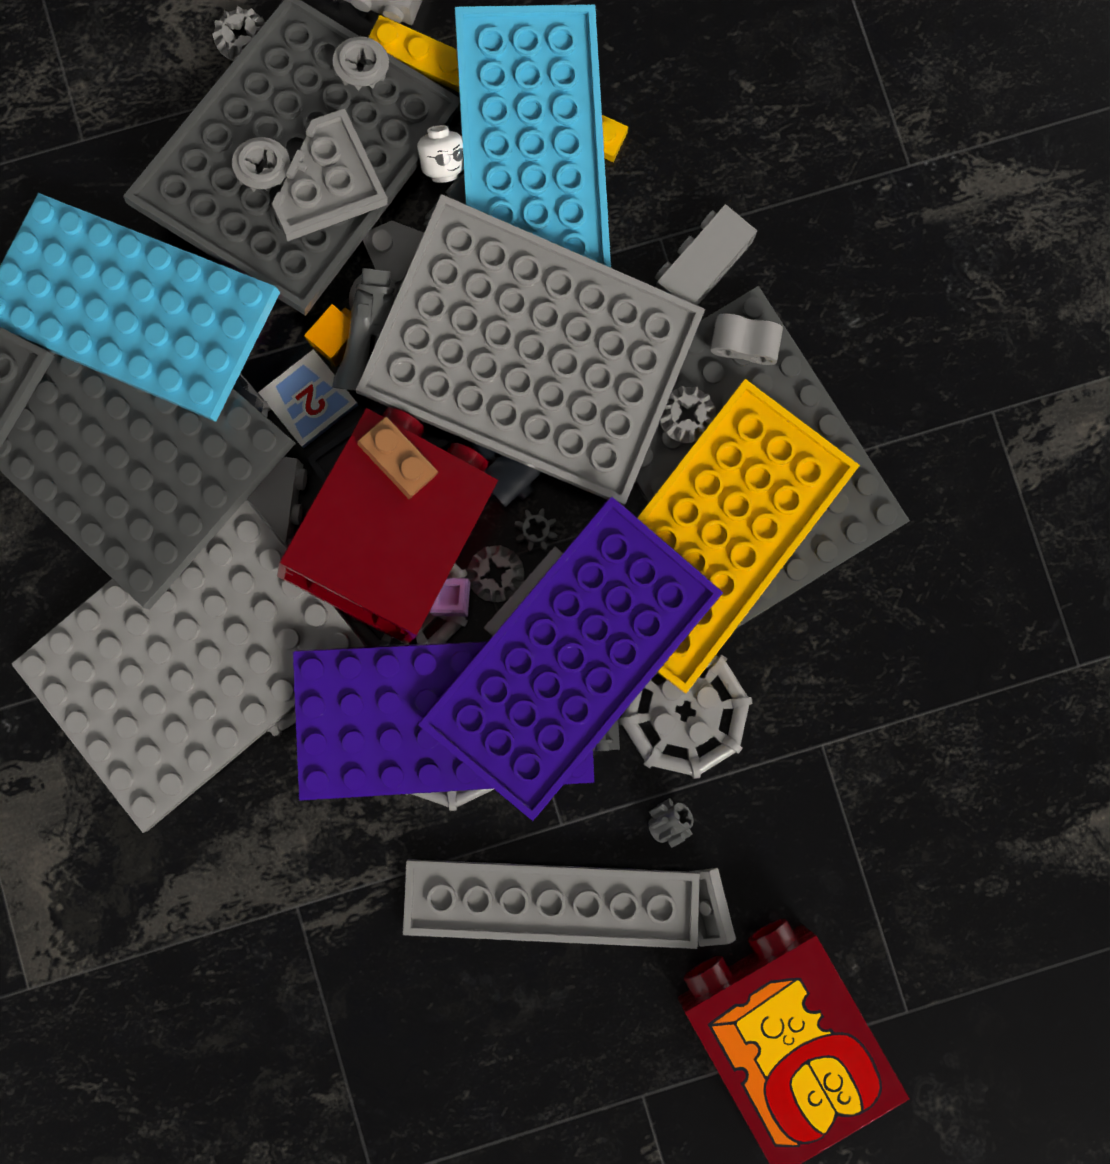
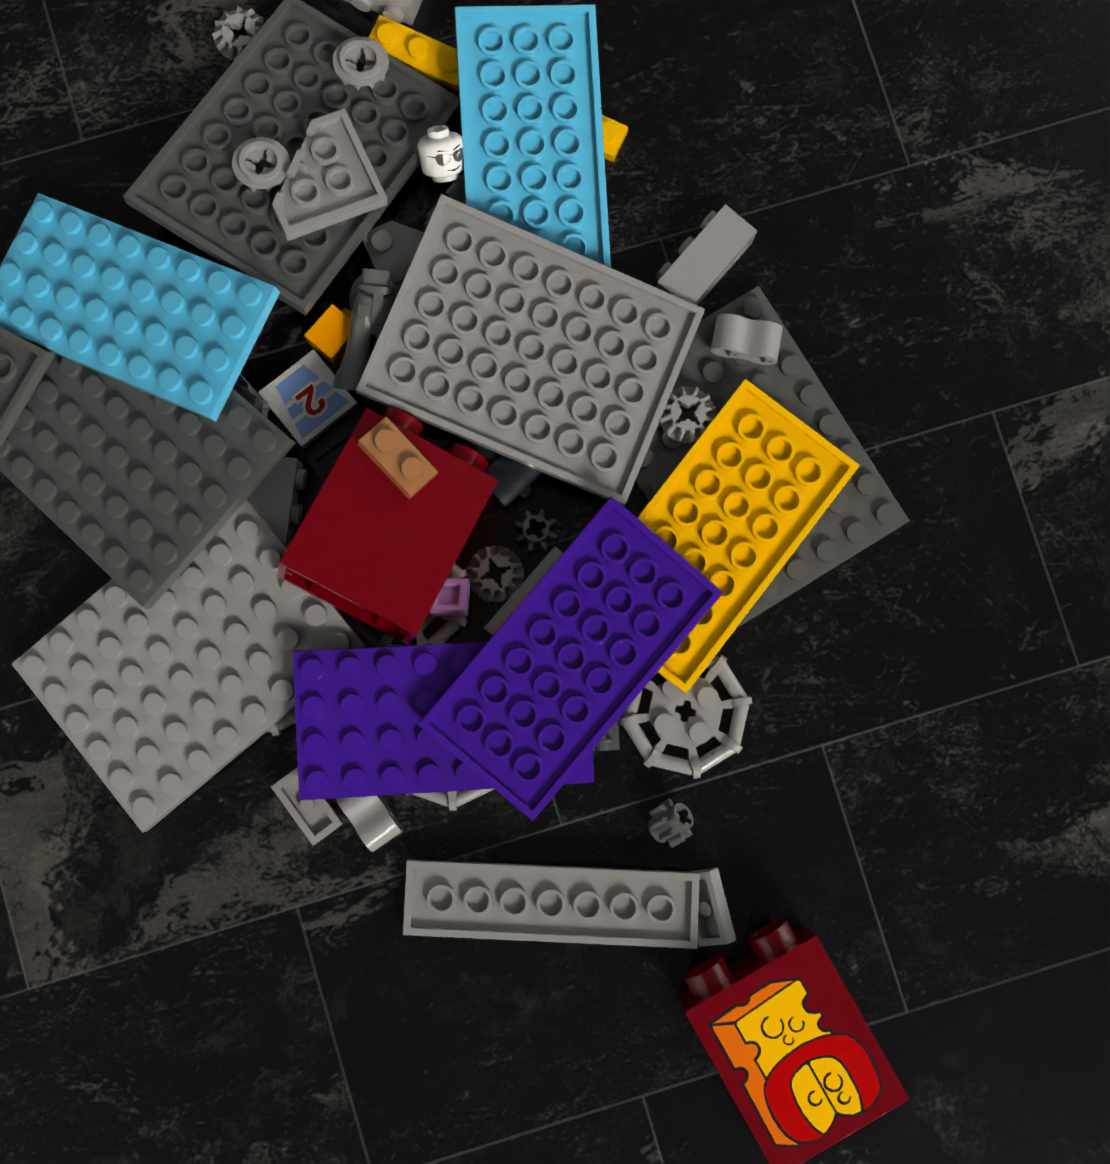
(314, 817): none -> light grey plate
(371, 819): none -> light grey axle

